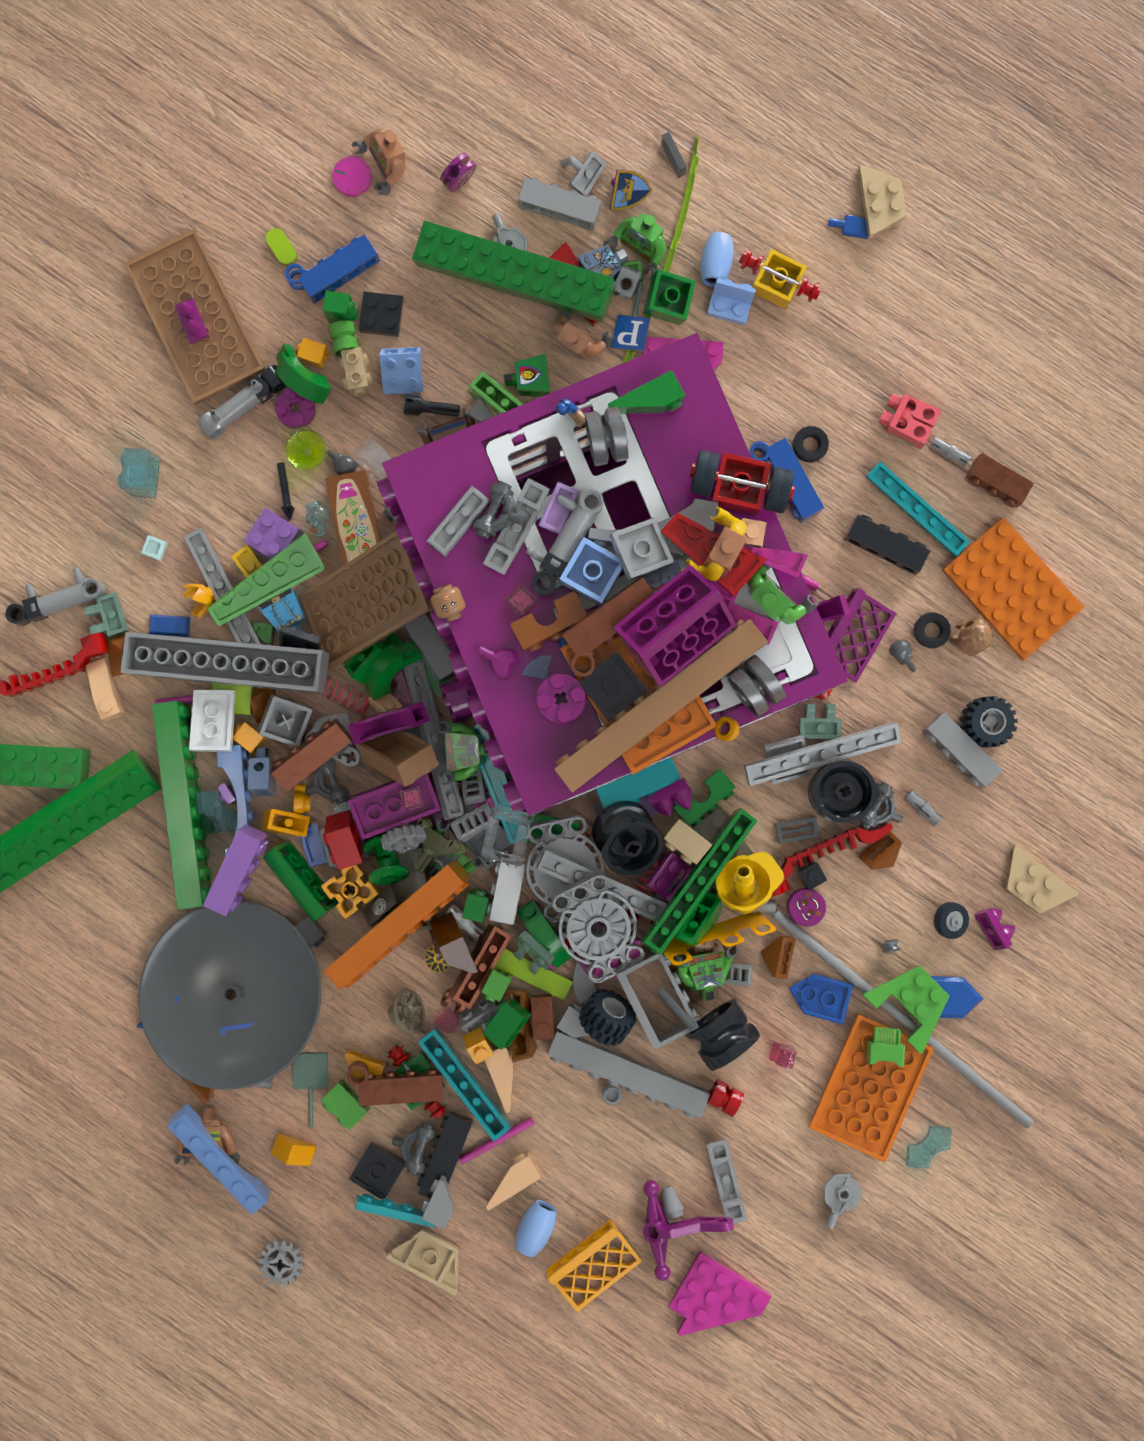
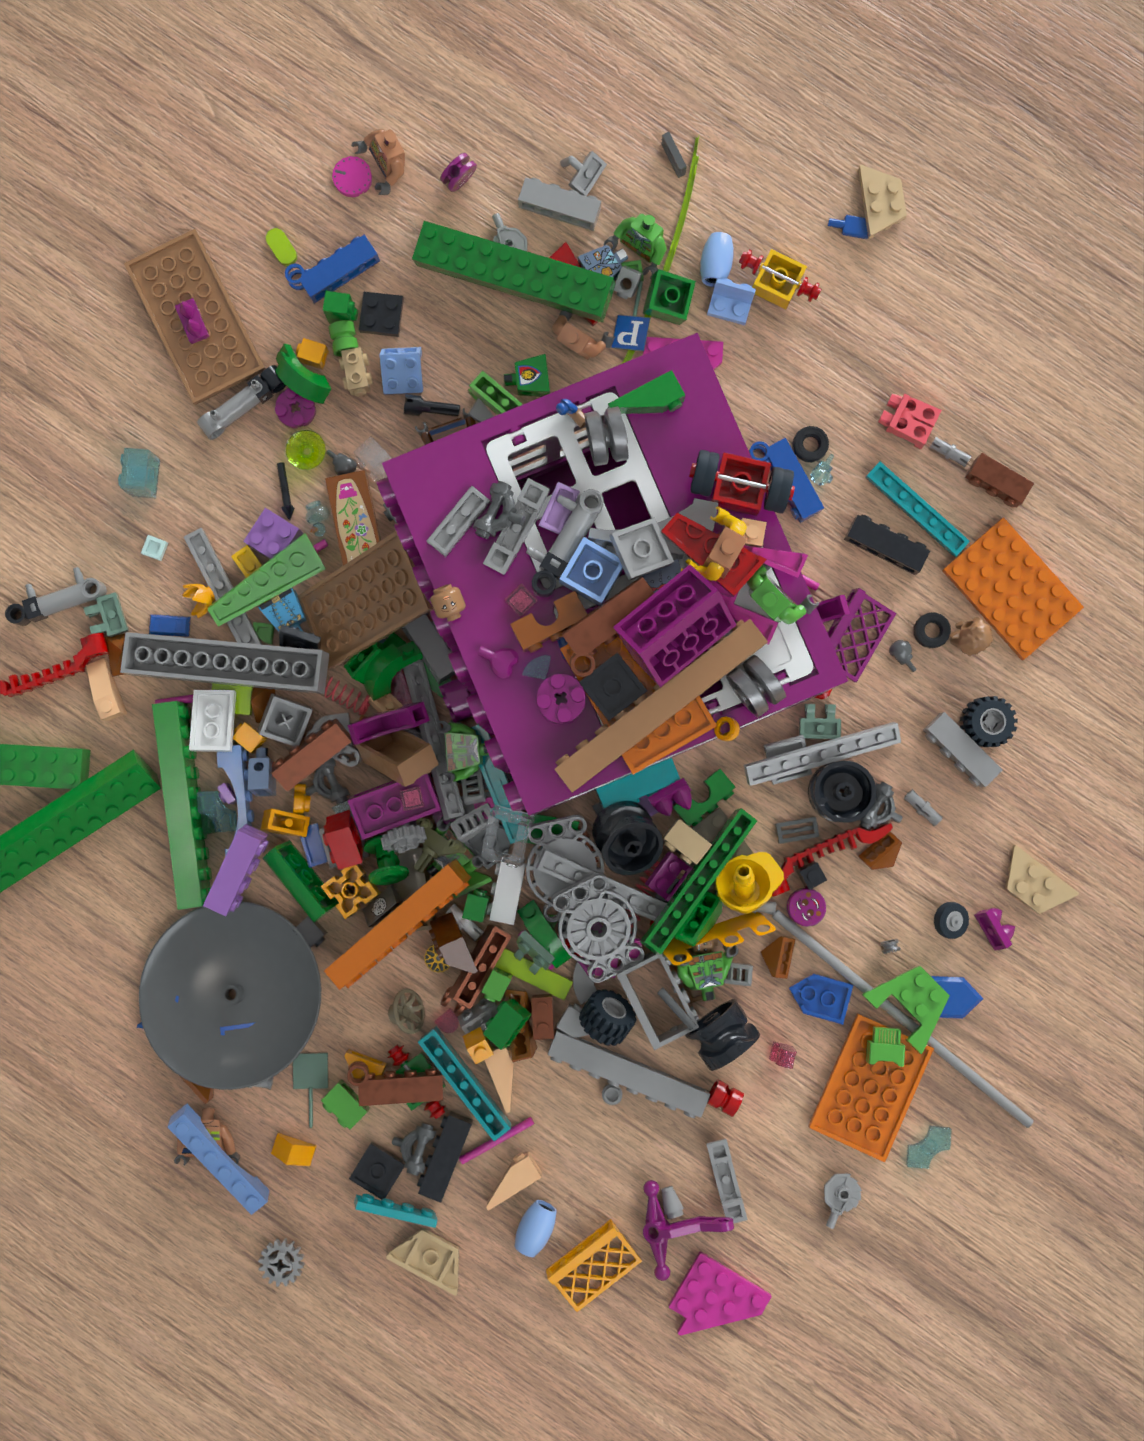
(440, 1206): light grey slope -> none
(477, 880): none -> bright green slope
(628, 189): shield -> none
(821, 473): none -> clear light blue piece

